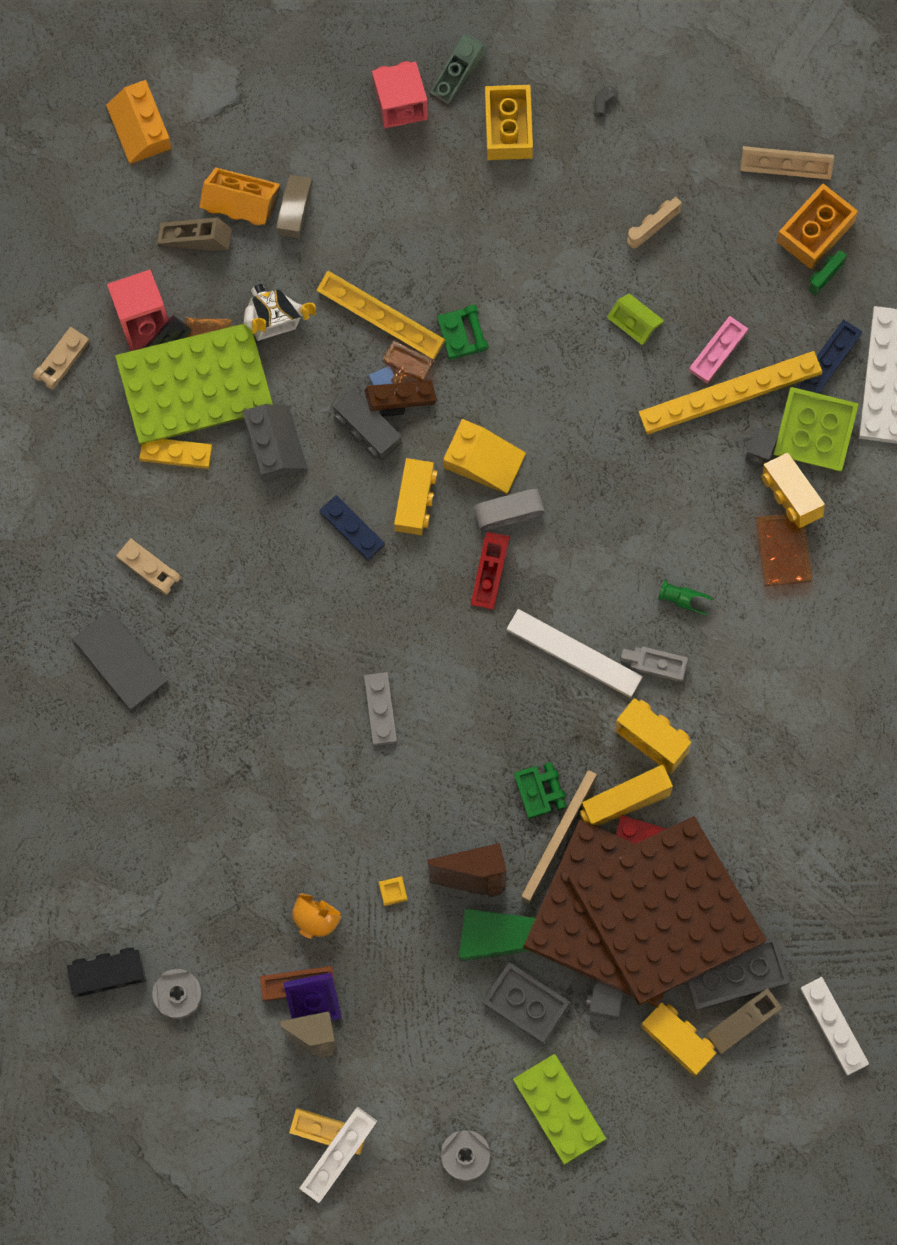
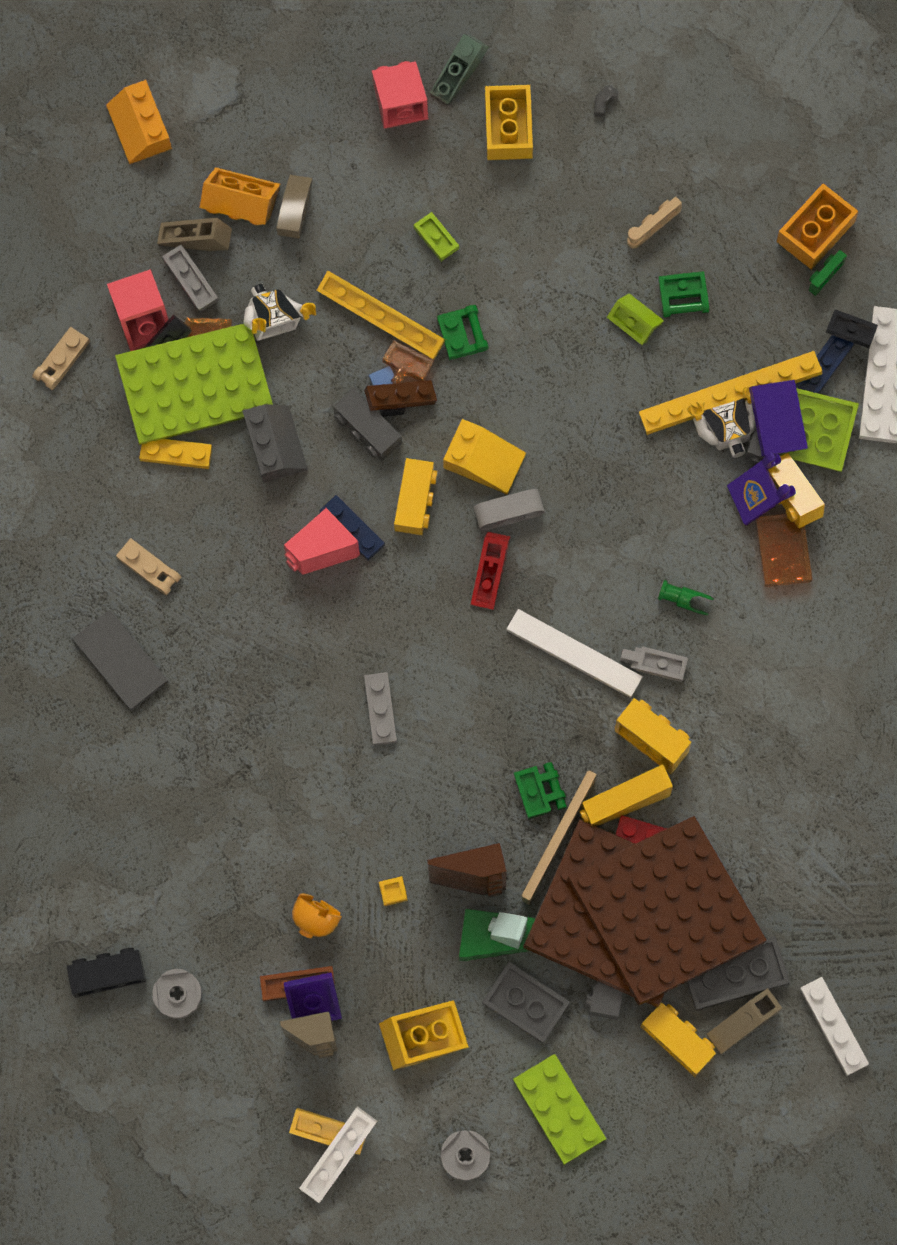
(190, 278): none -> light grey plate
(320, 545): none -> coral slope
(423, 1034): none -> yellow slope
(436, 236): none -> lime plate
(508, 929): none -> light aqua slope
(683, 286): none -> green plate
(718, 349): bright pink plate -> none
(726, 424): none -> torso
(755, 490): none -> dark purple flag
(778, 417): none -> dark purple tile
(787, 162): tan plate -> none
(851, 328): none -> black plate

